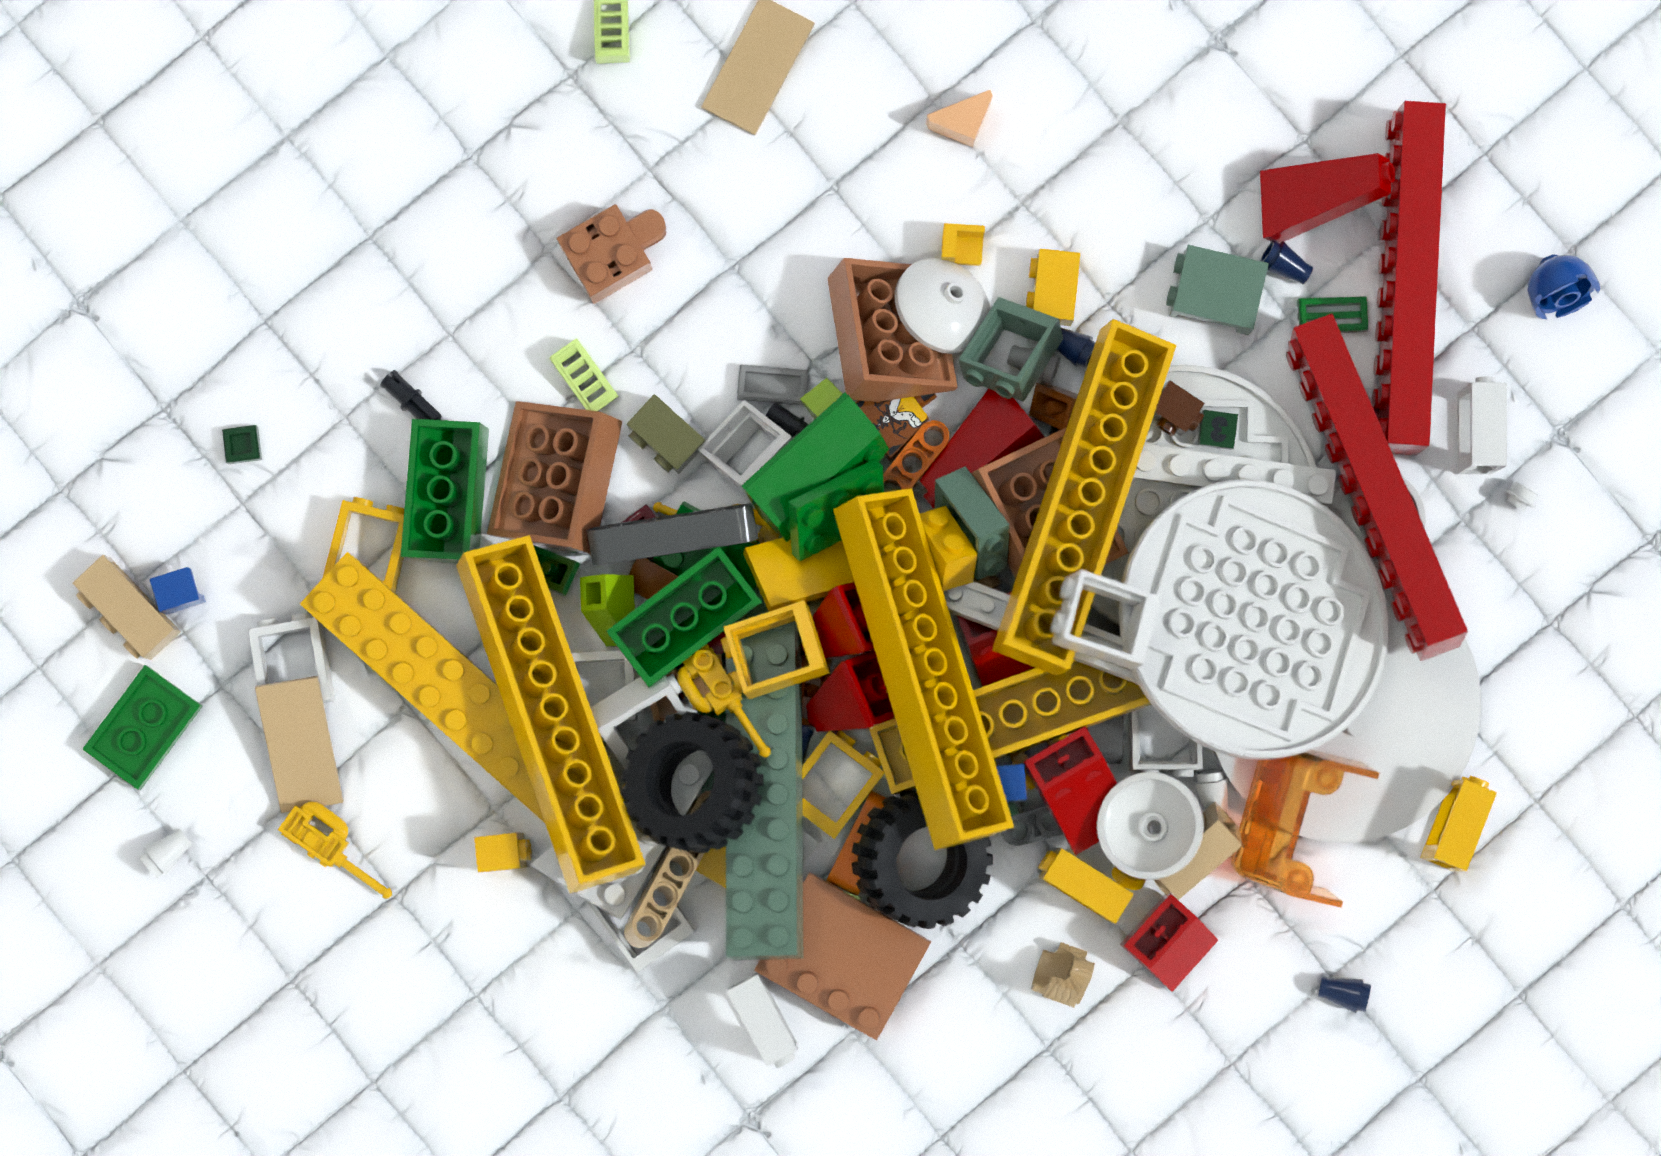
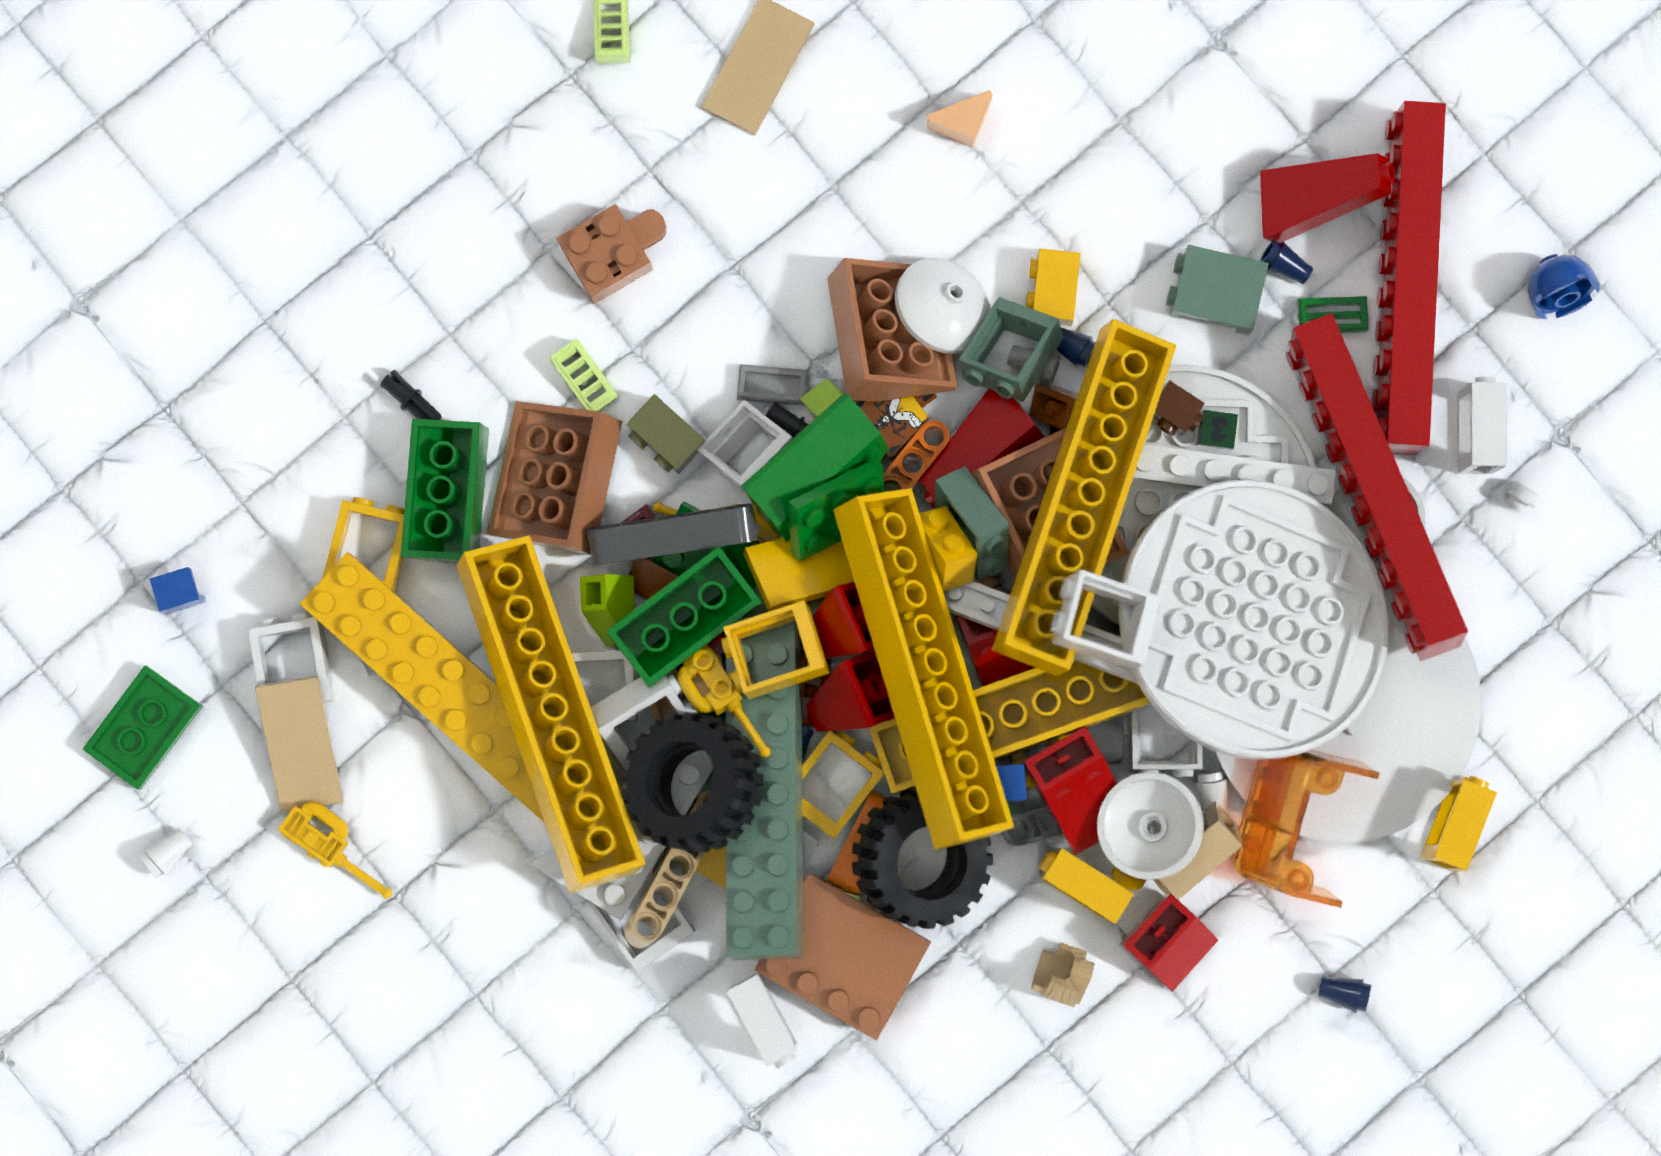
(125, 608): tan brick -> none
(242, 444): dark green tile -> none
(502, 852): yellow brick -> none
(557, 570): dark green slope -> none
(962, 243): yellow panel -> none

